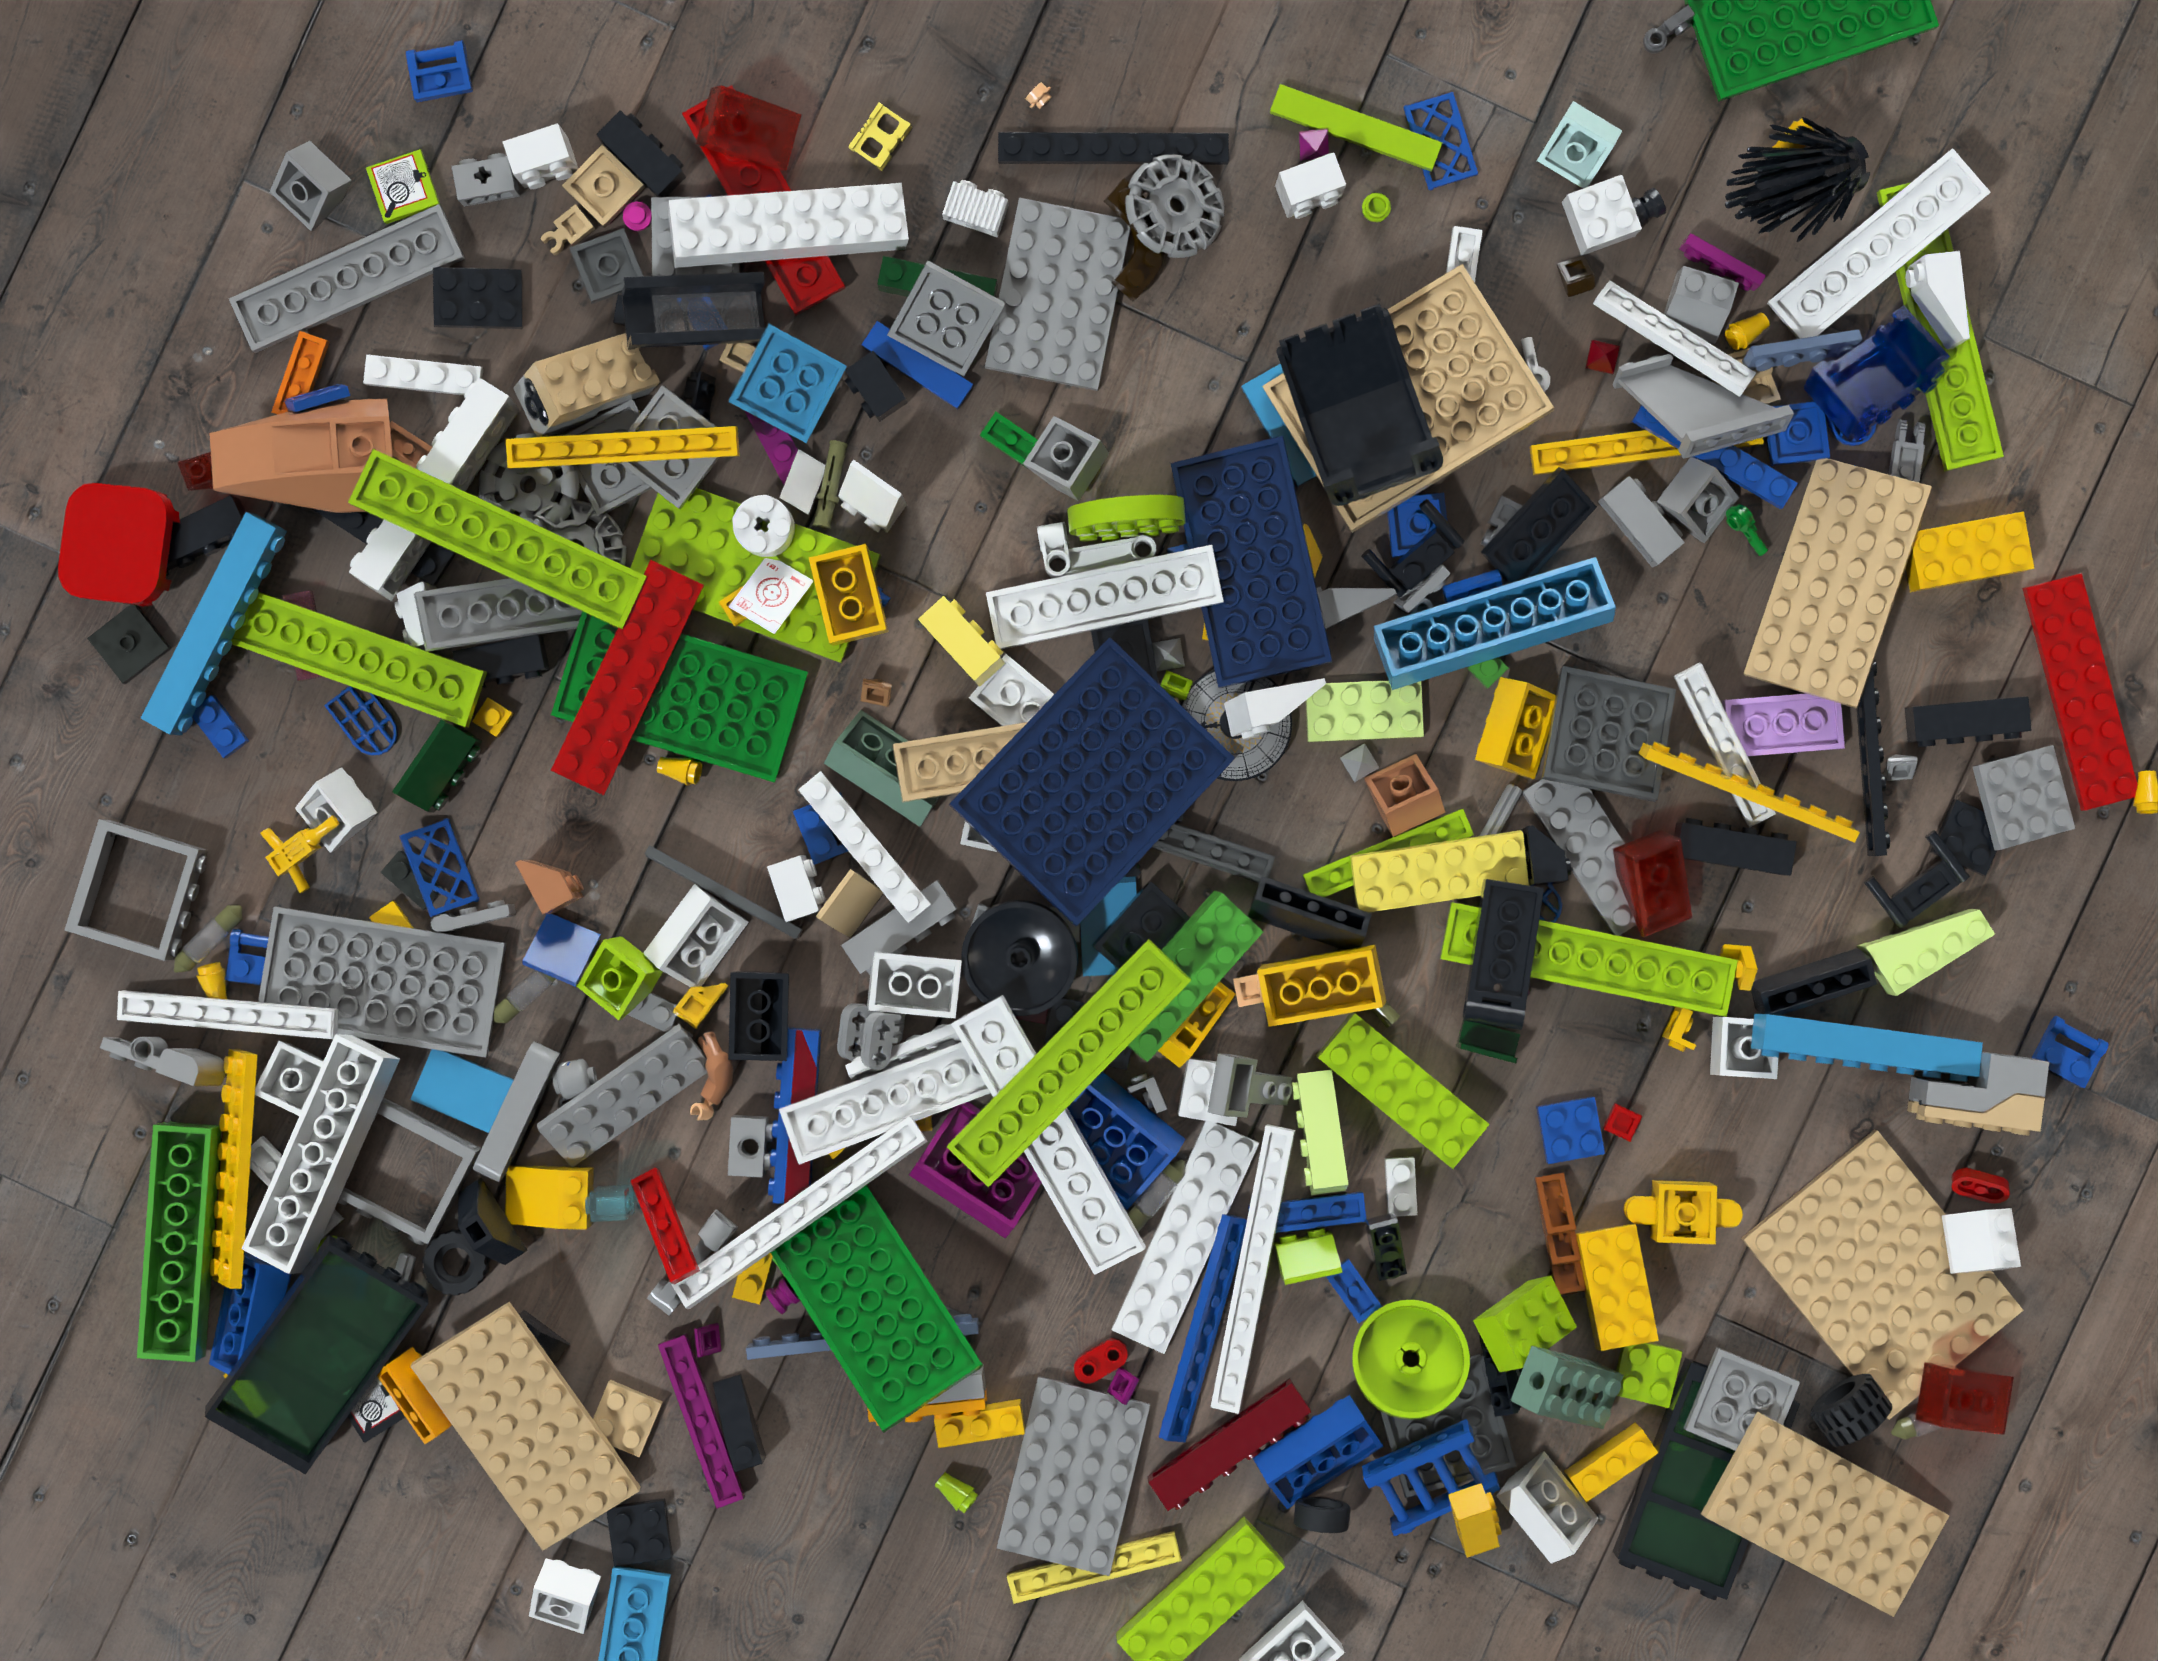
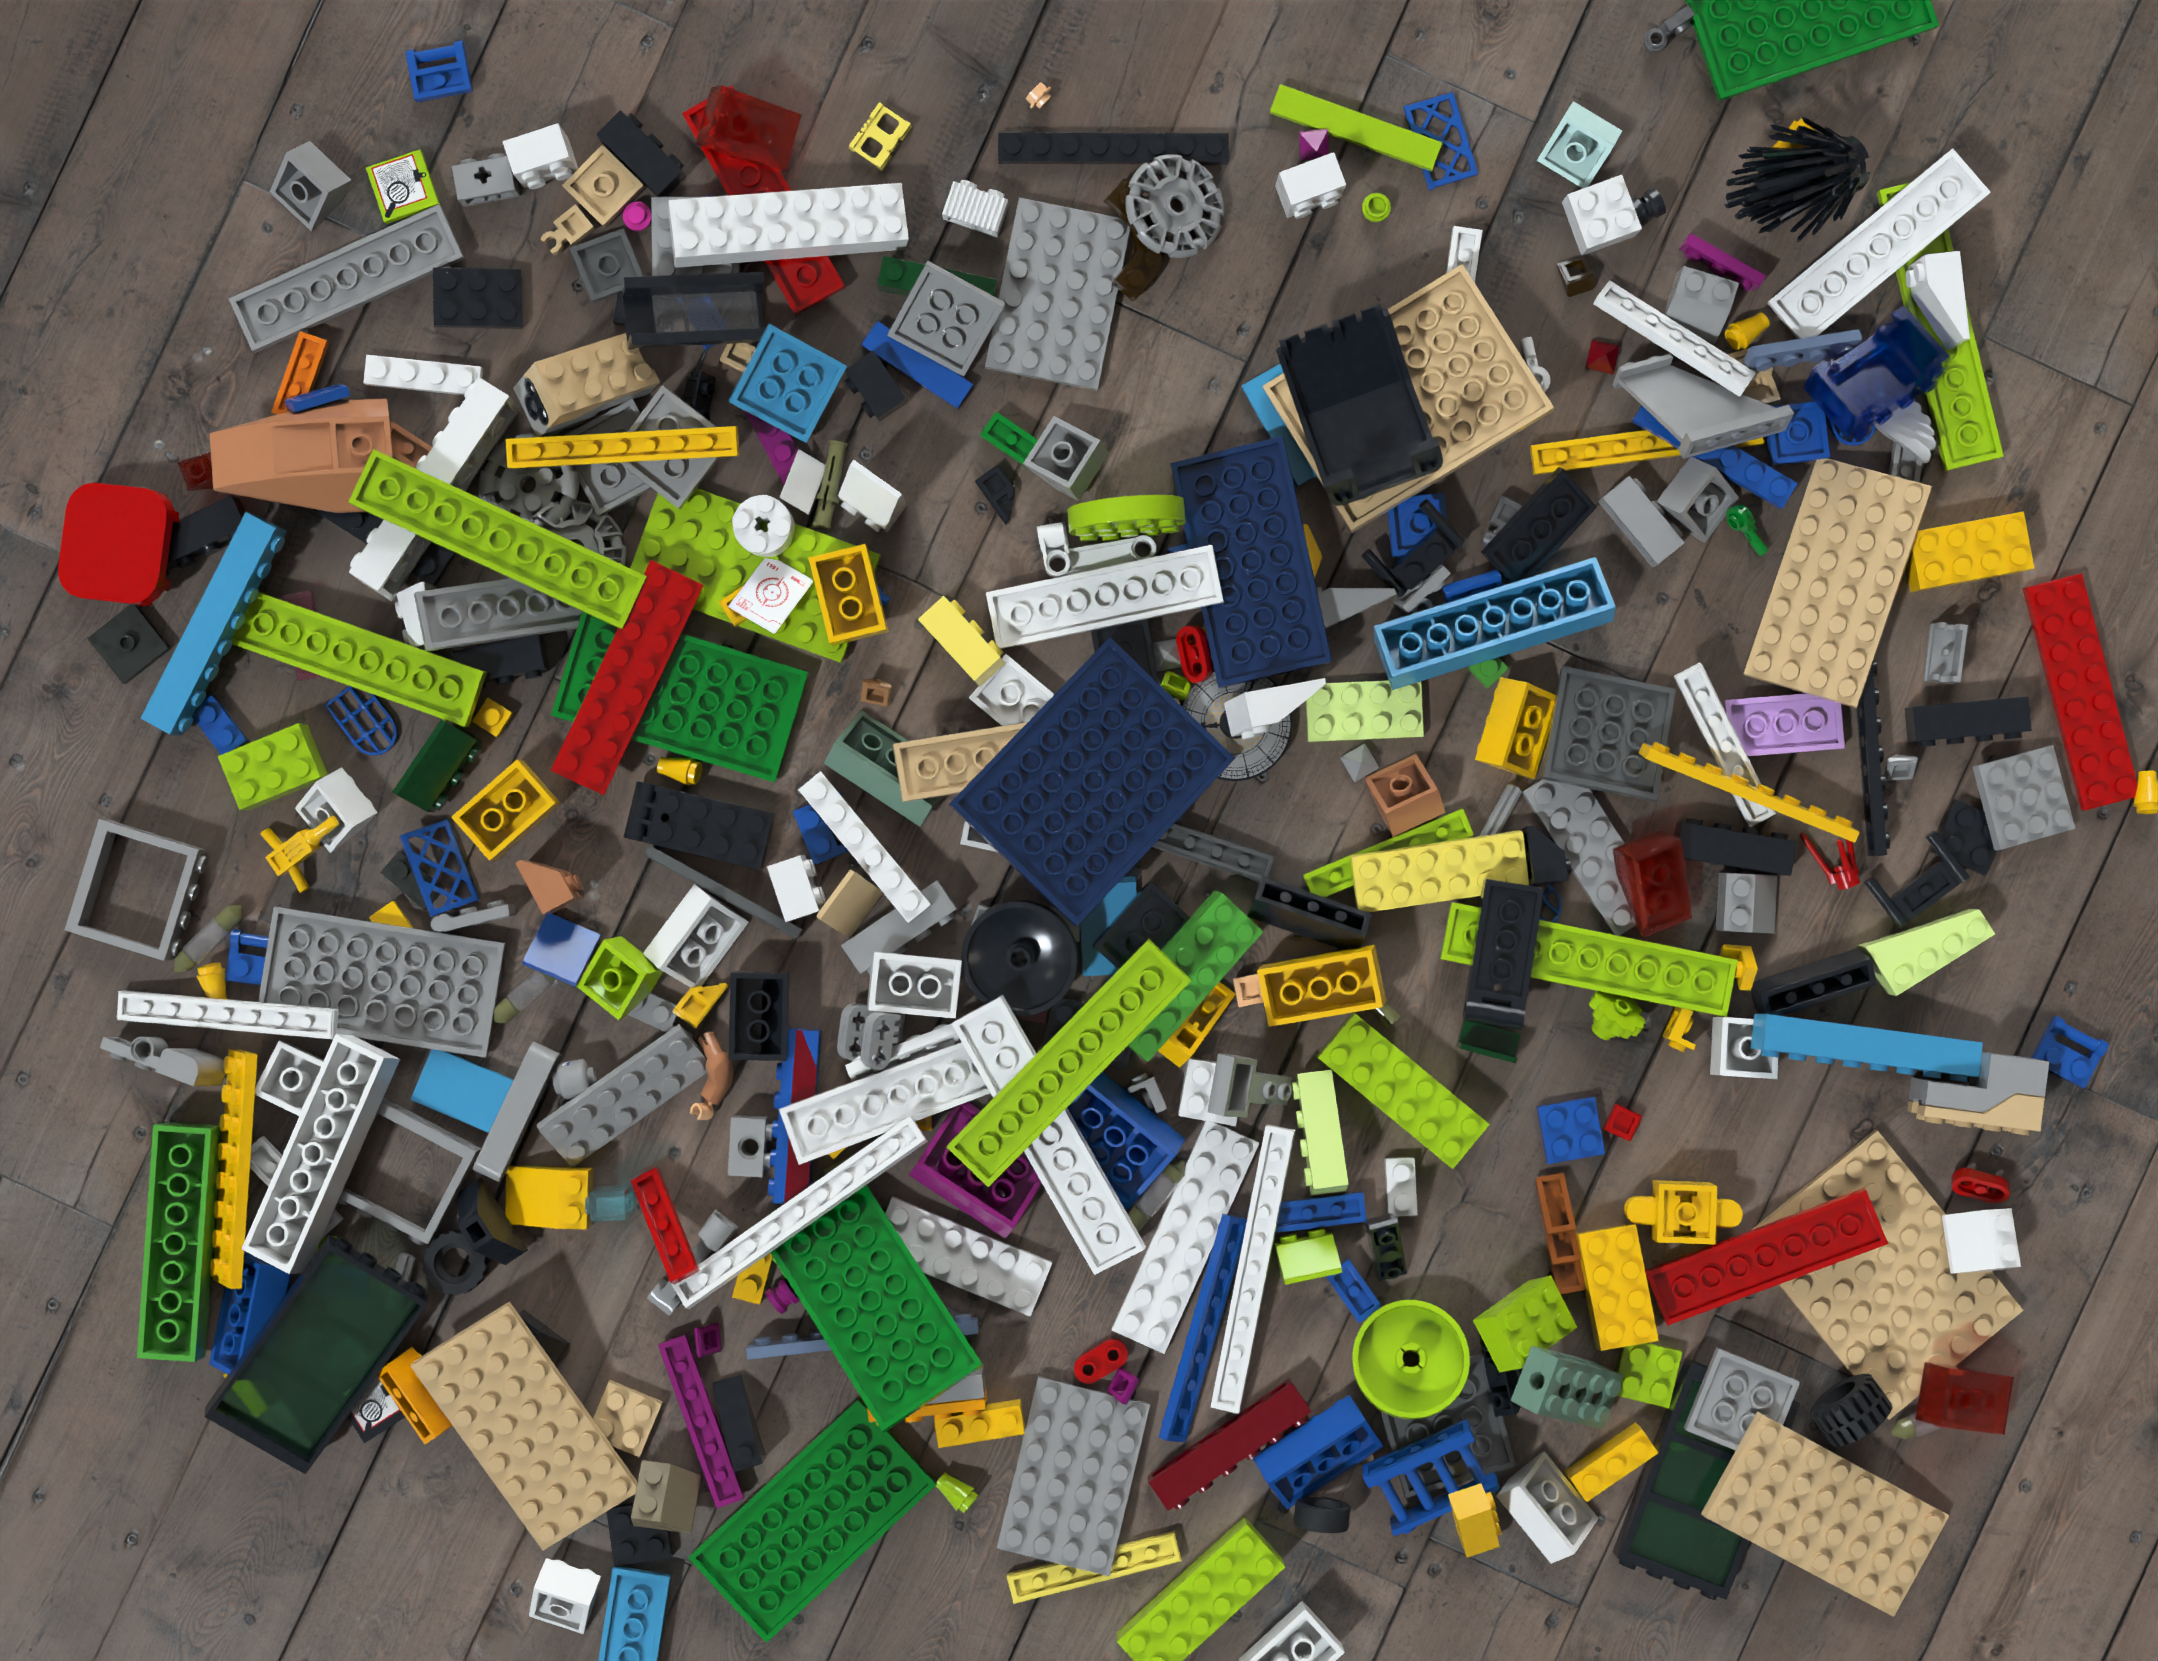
(273, 767): none -> lime brick
(506, 810): none -> yellow brick
(665, 1497): none -> dark tan slope
(699, 825): none -> black hinge
(812, 1521): none -> green plate
(970, 1257): none -> white plate
(998, 492): none -> black tile
(1194, 653): none -> red plate
(1615, 1016): none -> lime plant
(1746, 903): none -> light grey slope
(1766, 1256): none -> red plate
(1845, 873): none -> red plant
(1911, 431): none -> light grey animal
(1945, 653): none -> light grey hinge

